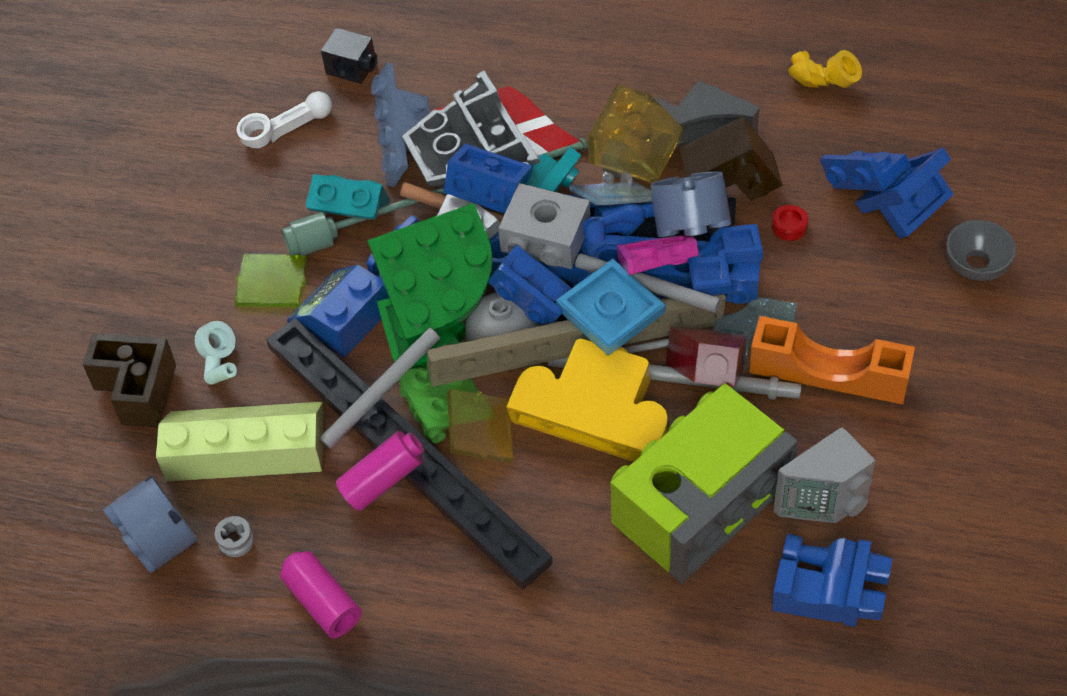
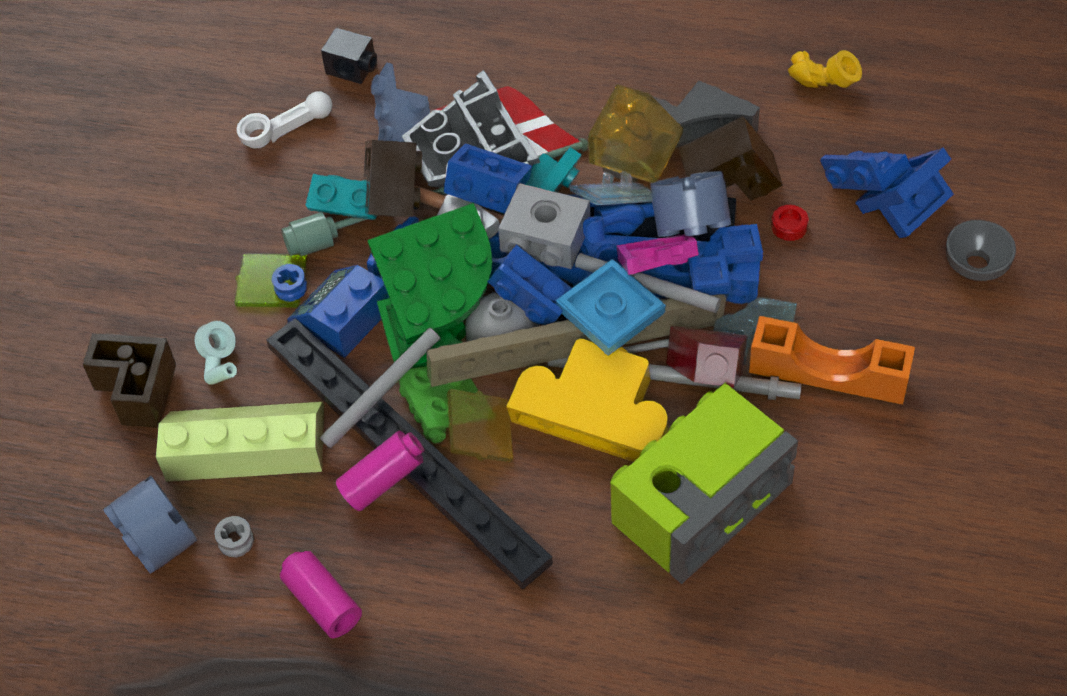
(296, 276): none -> blue bush
(391, 177): none -> dark brown brick
(826, 481): light grey slope -> none
(838, 589): blue hips -> none

